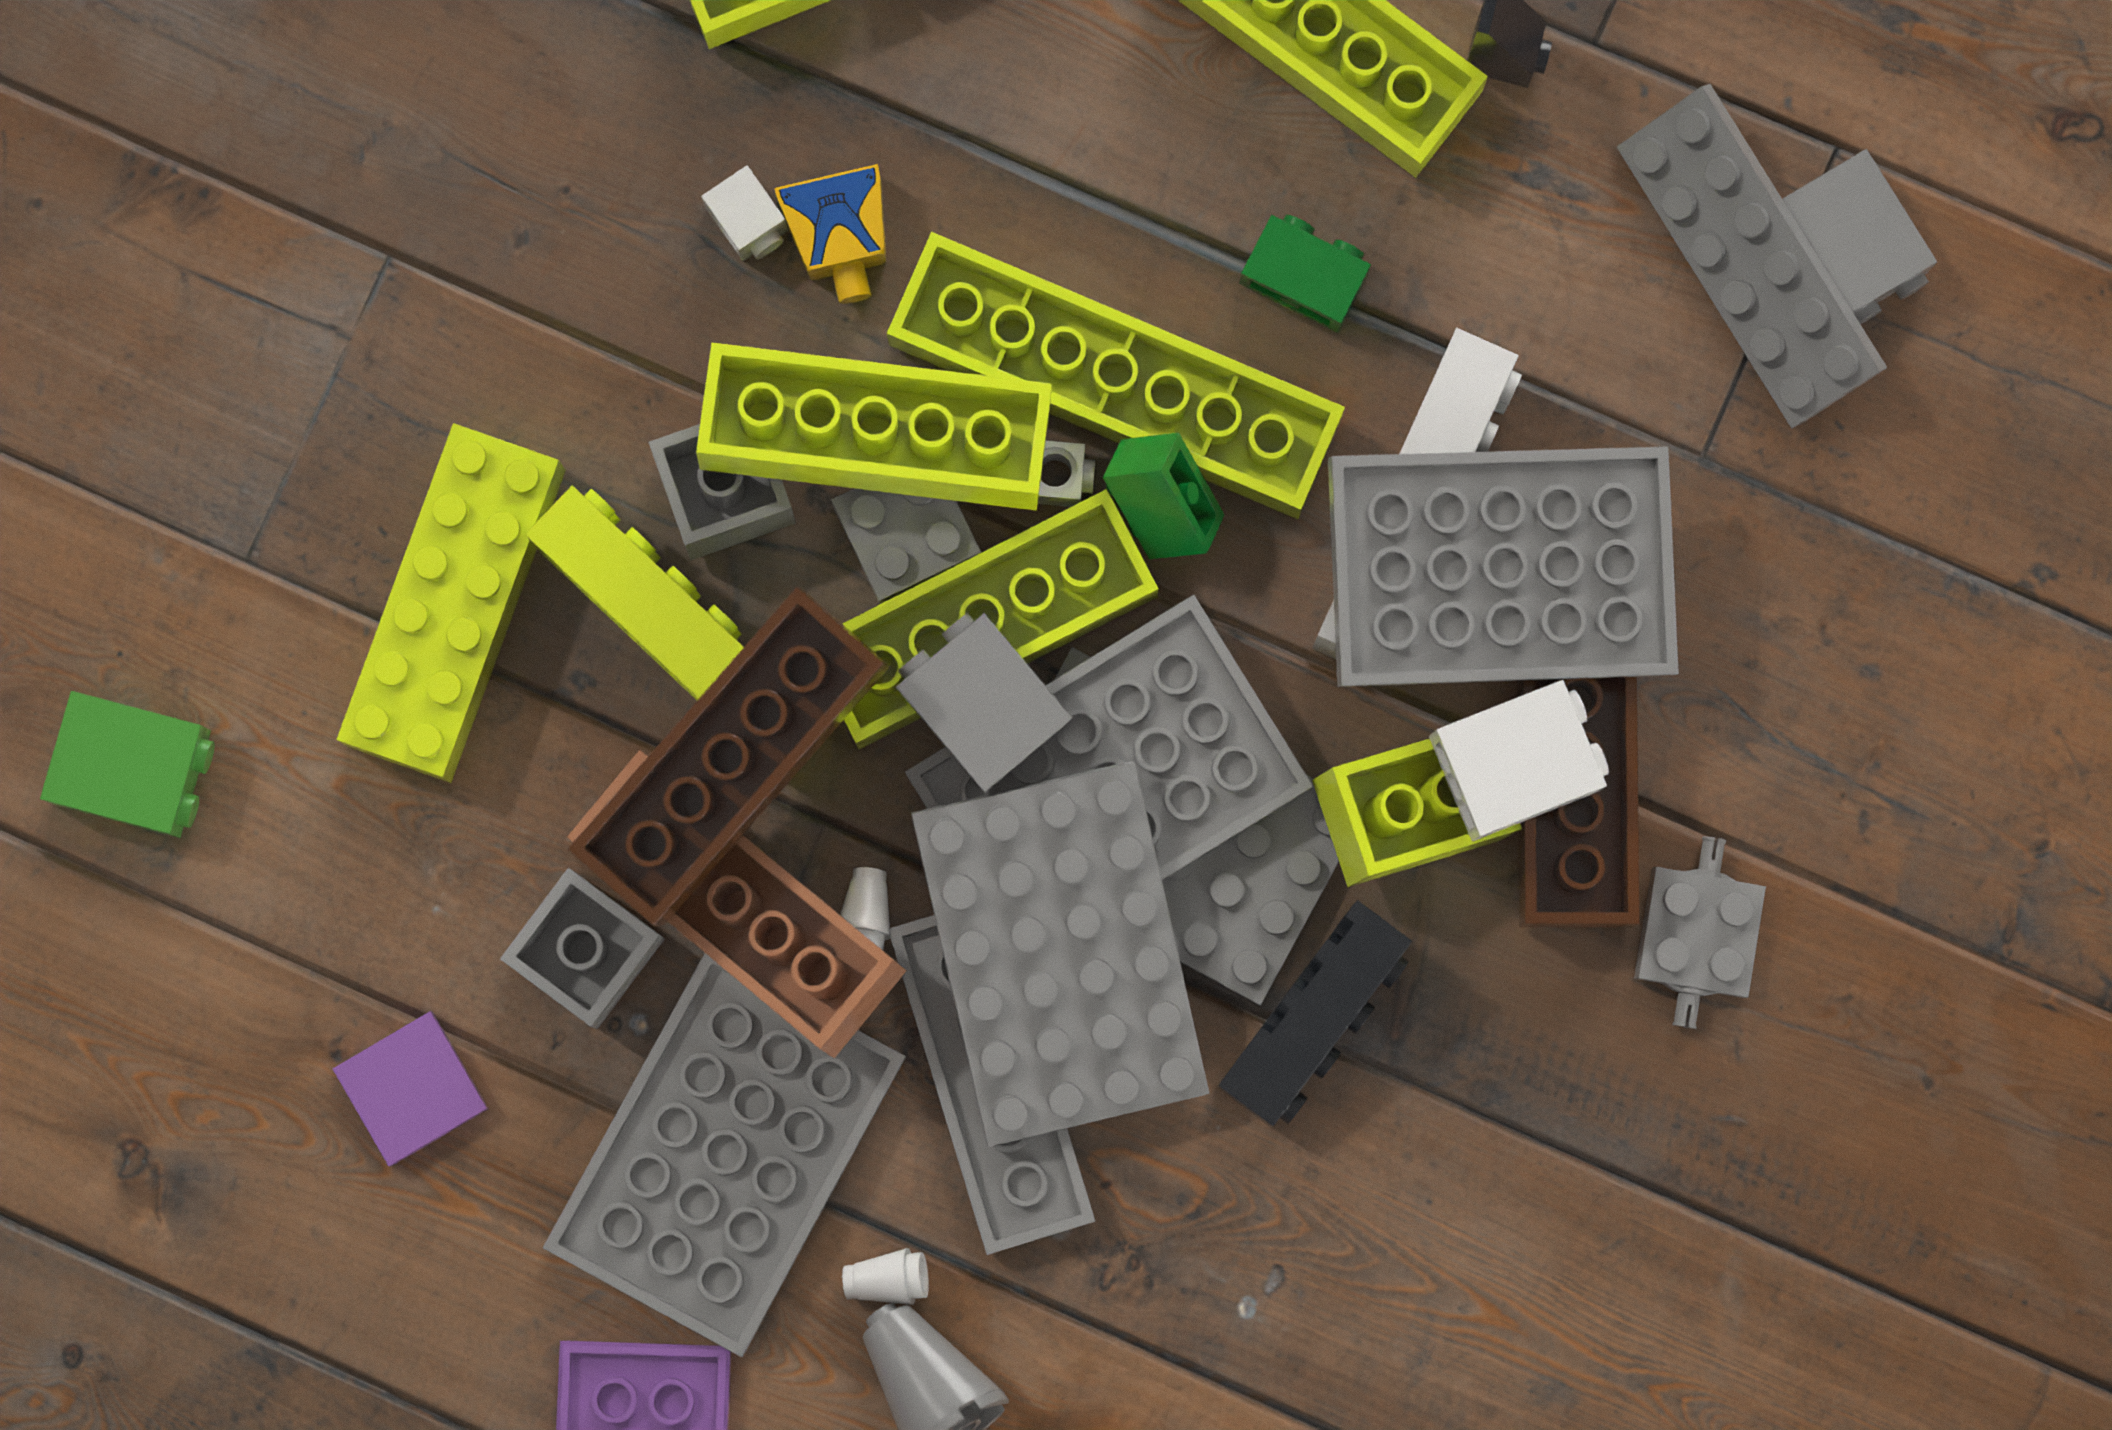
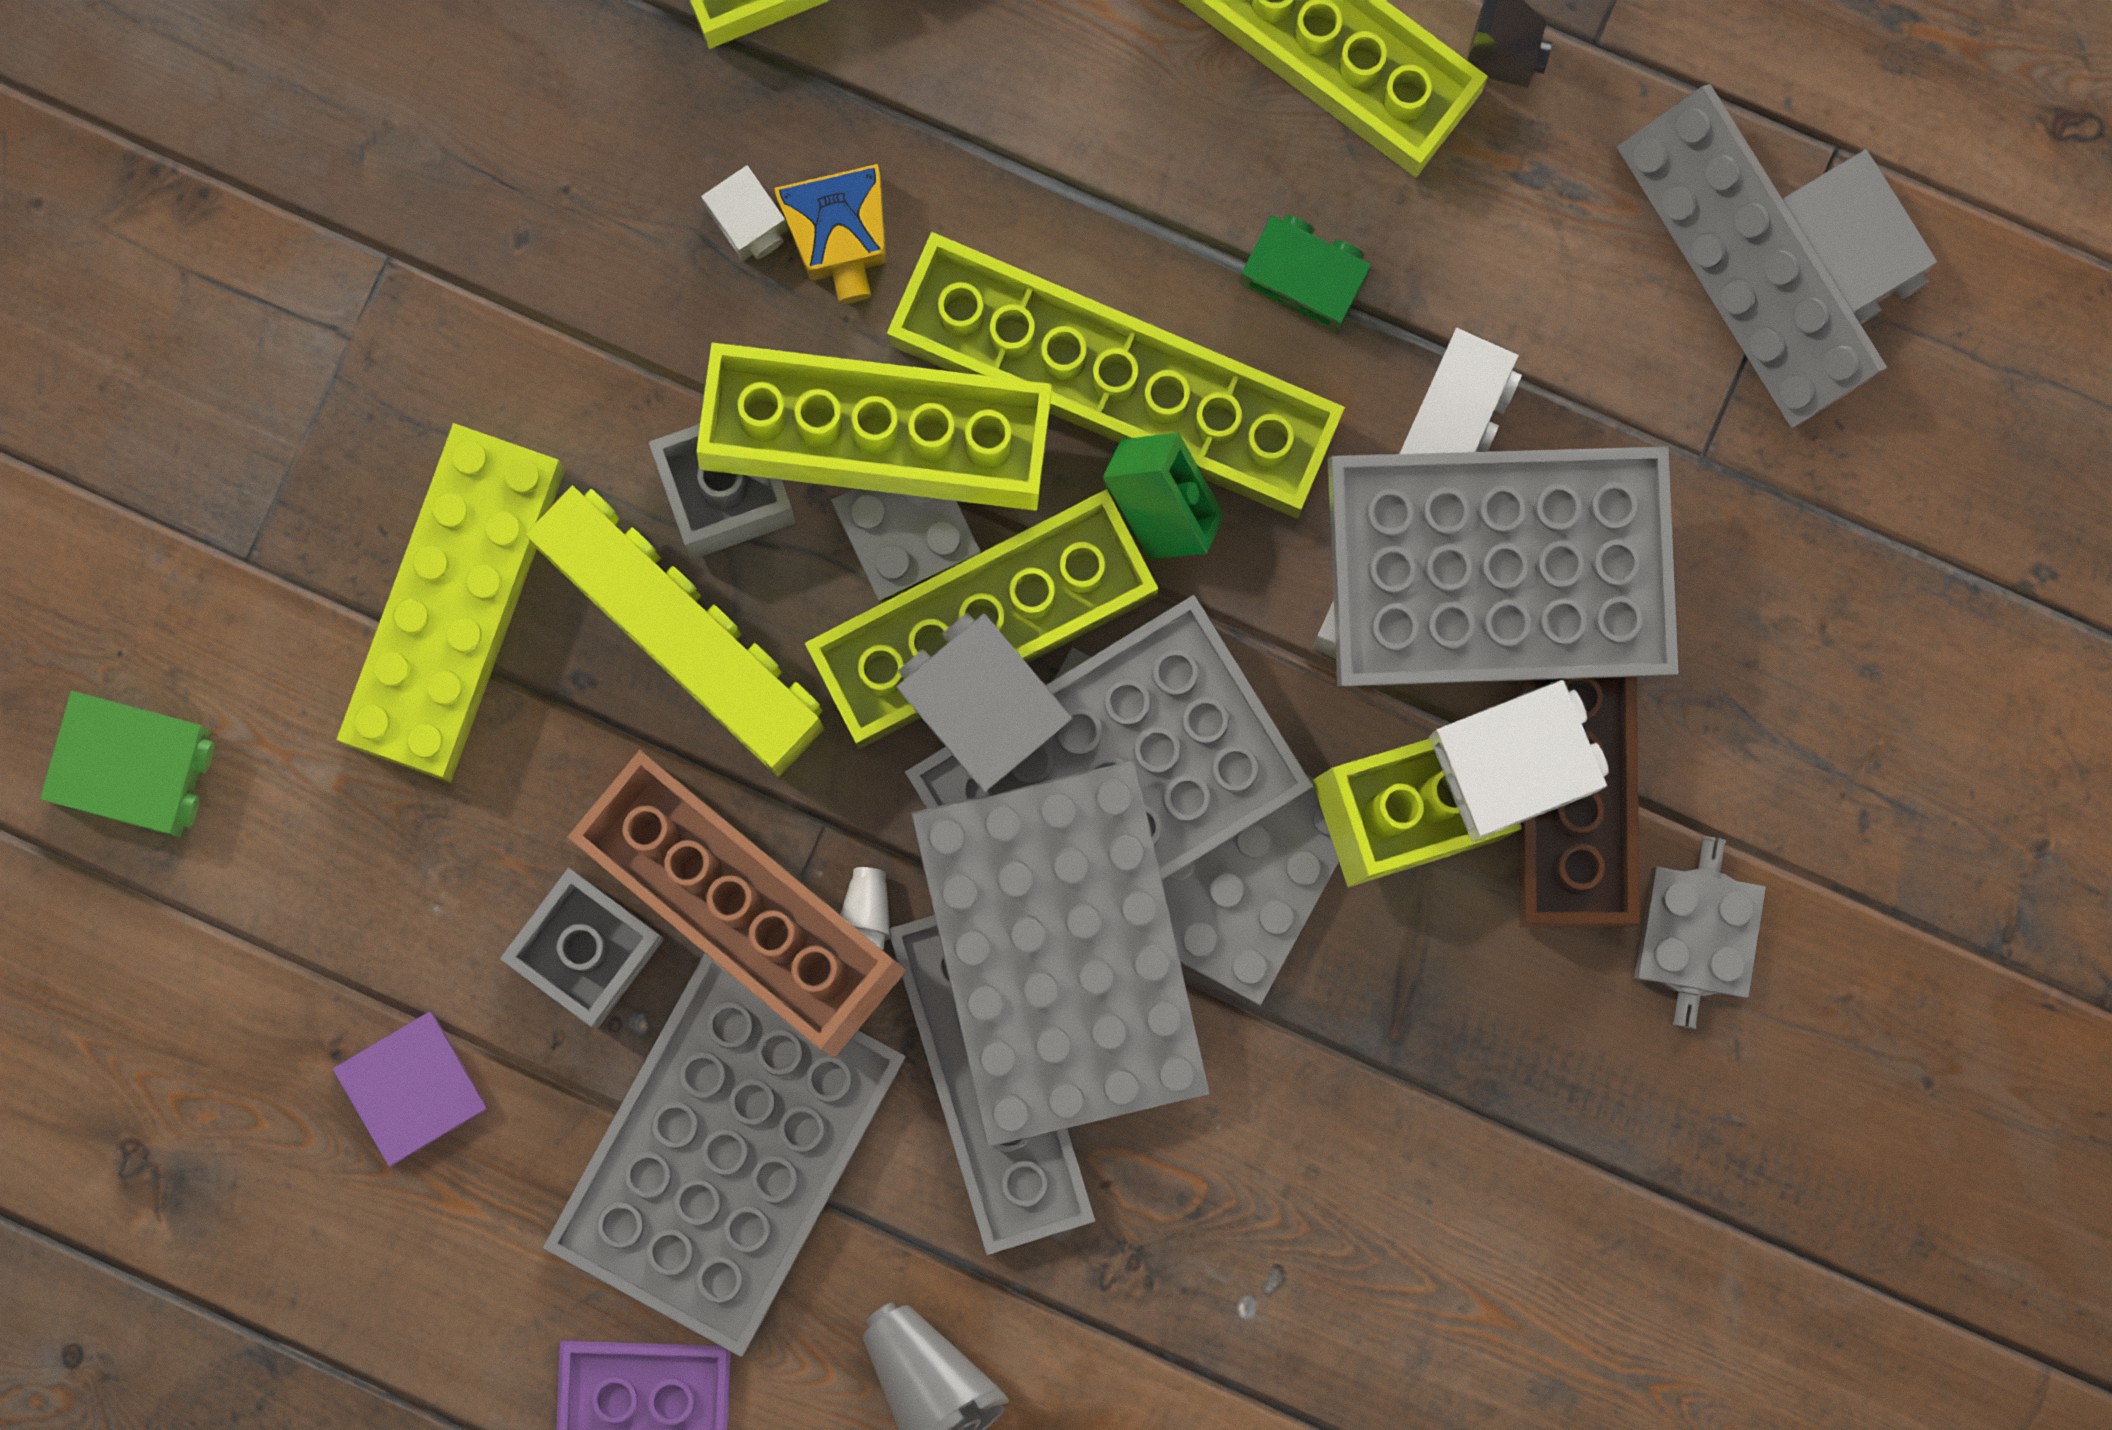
(728, 757): reddish brown brick -> none
(888, 1278): white cone -> none
(1081, 474): white brick -> none
(1315, 1014): black wedge -> none

